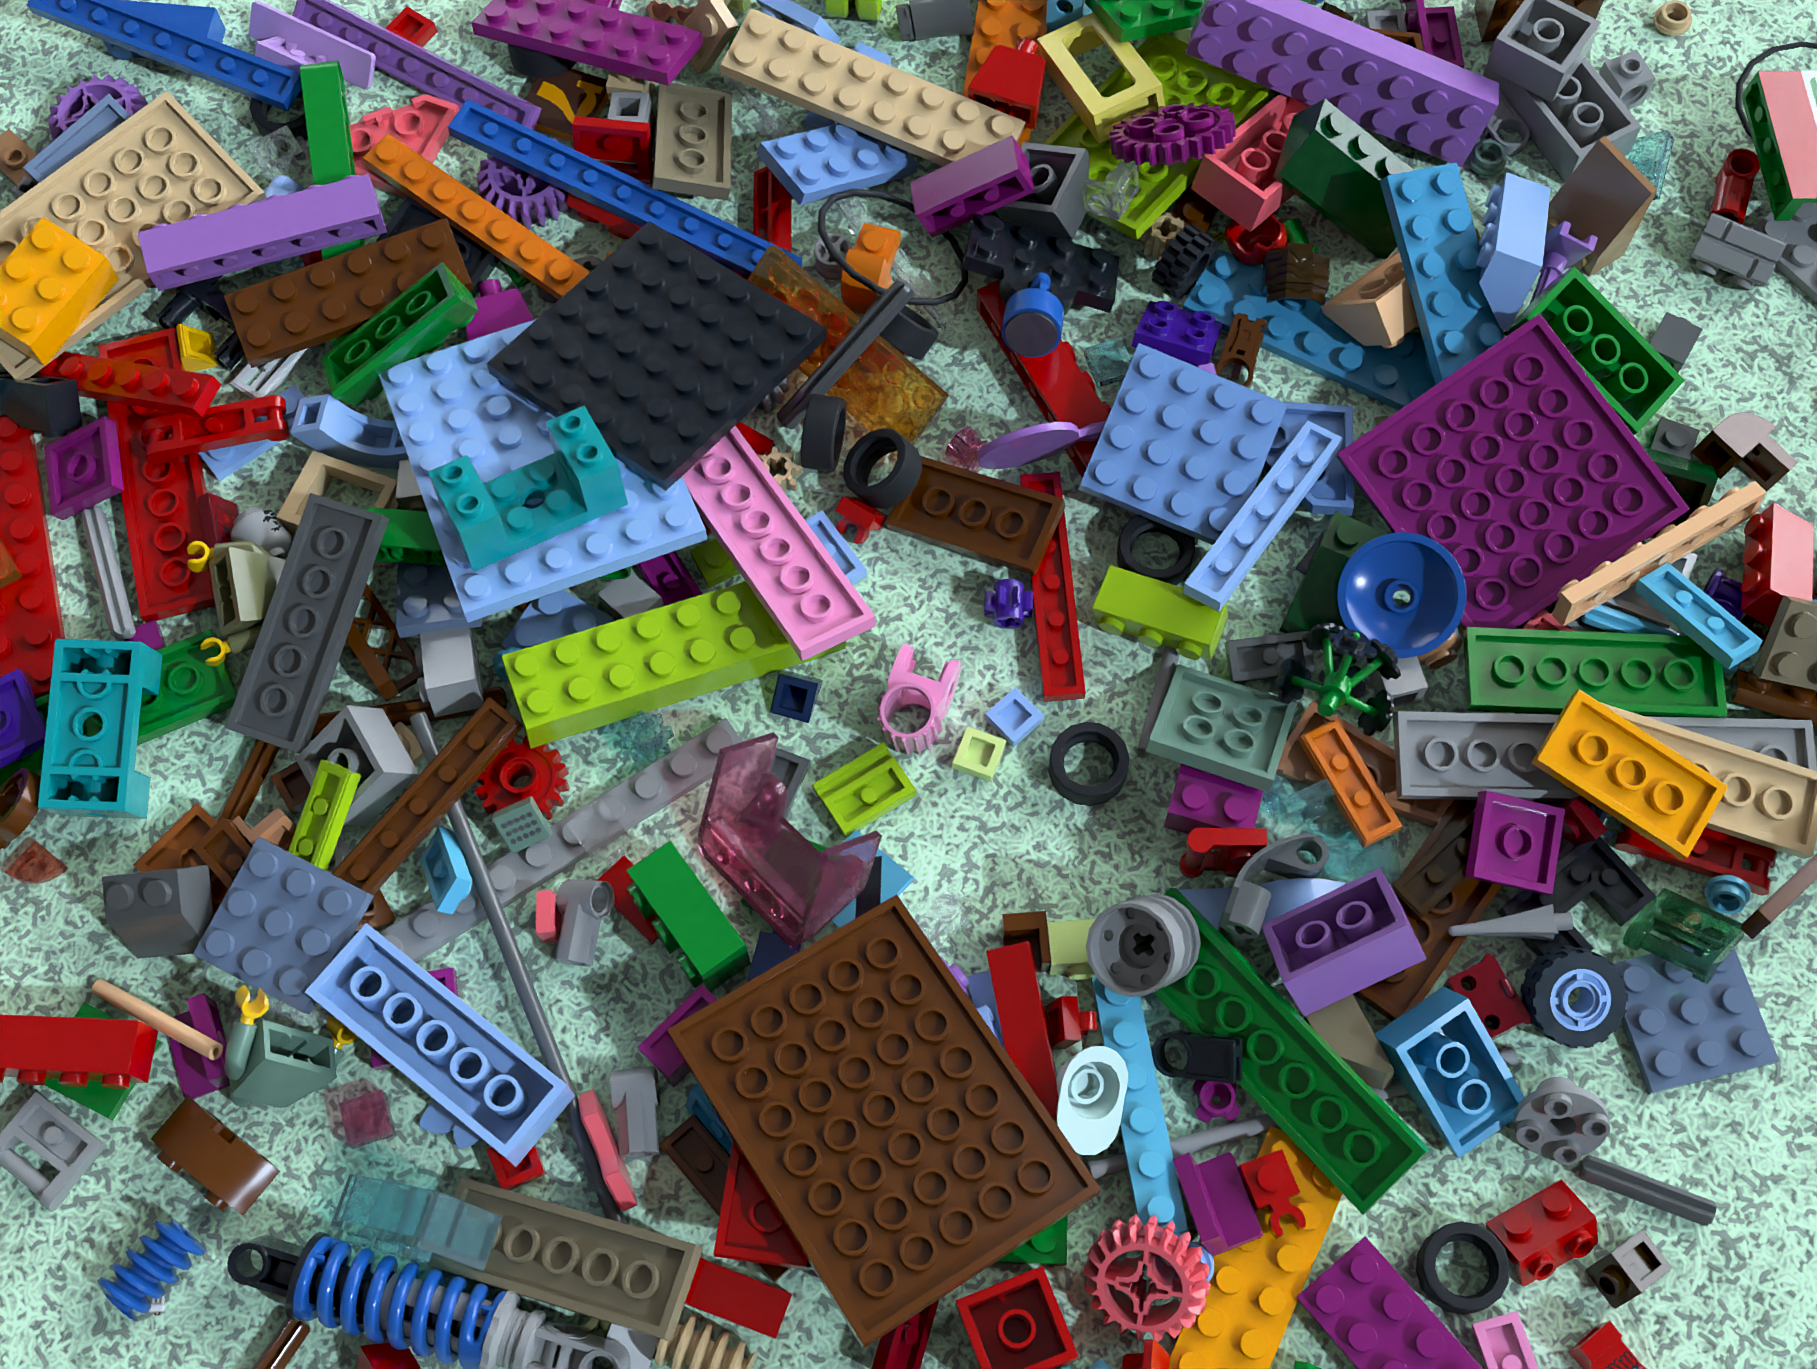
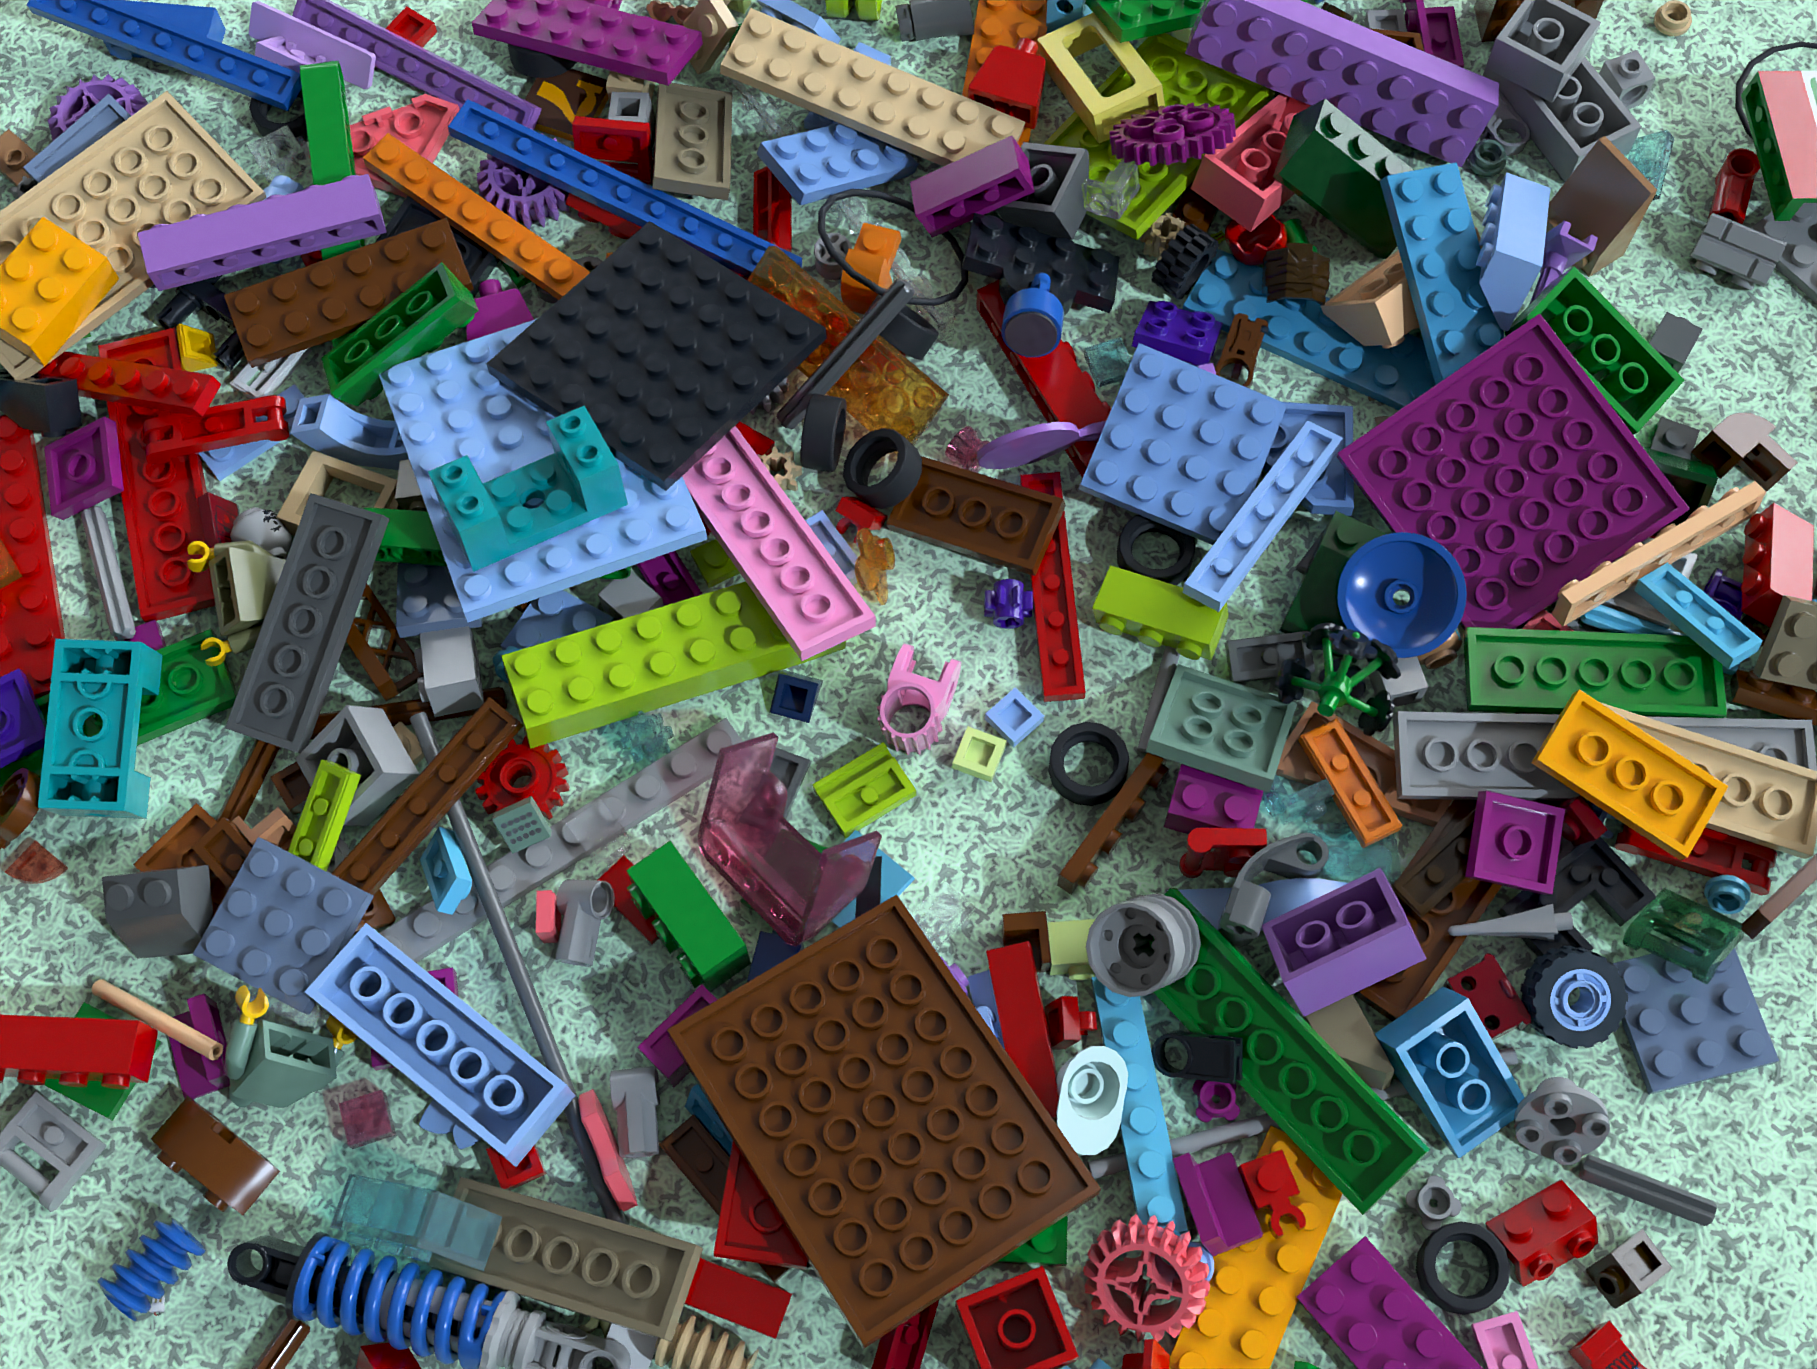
(872, 564): none -> clear orange plate
(1105, 833): none -> reddish brown plate
(1446, 1203): none -> light grey plate

